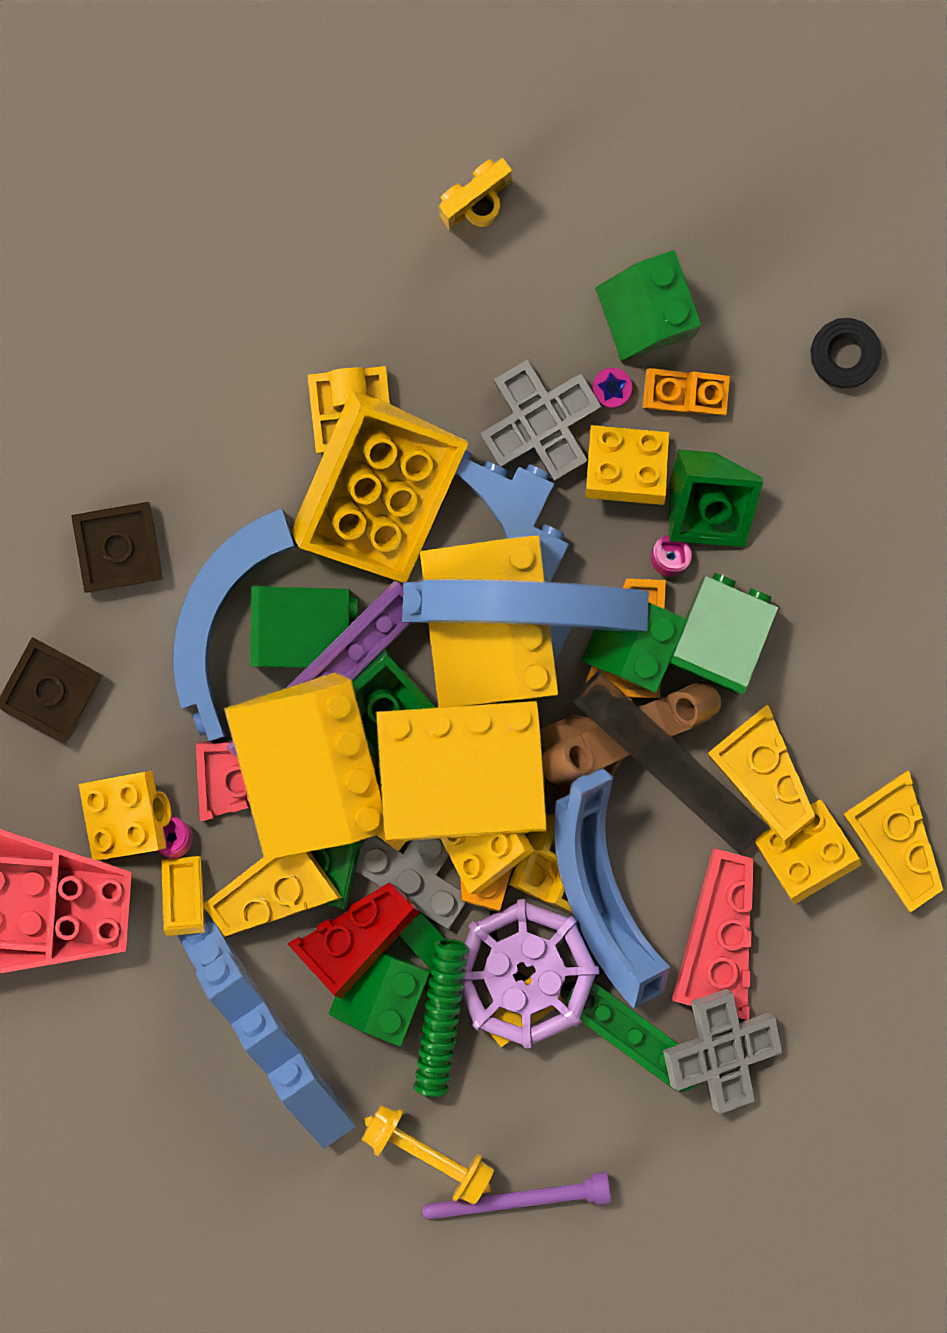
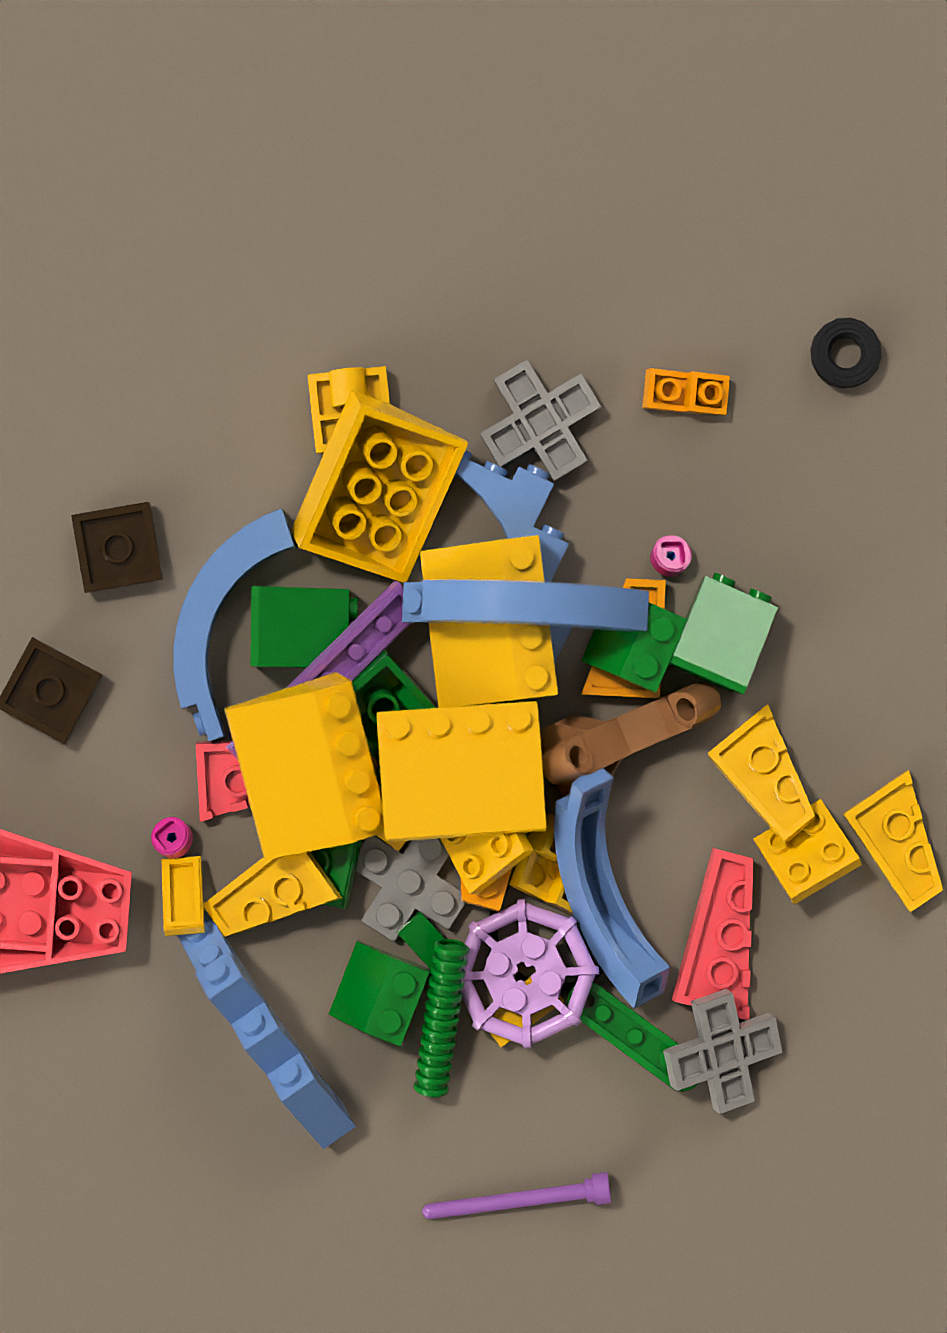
(124, 815): yellow plate -> none
(352, 942): red wing -> none
(472, 1180): yellow piece -> none
(487, 182): yellow plate -> none
(612, 387): dark pink tile -> none
(627, 465): yellow plate -> none
(648, 306): green slope -> none
(669, 762): clear smoke plate -> none
(711, 499): green slope -> none

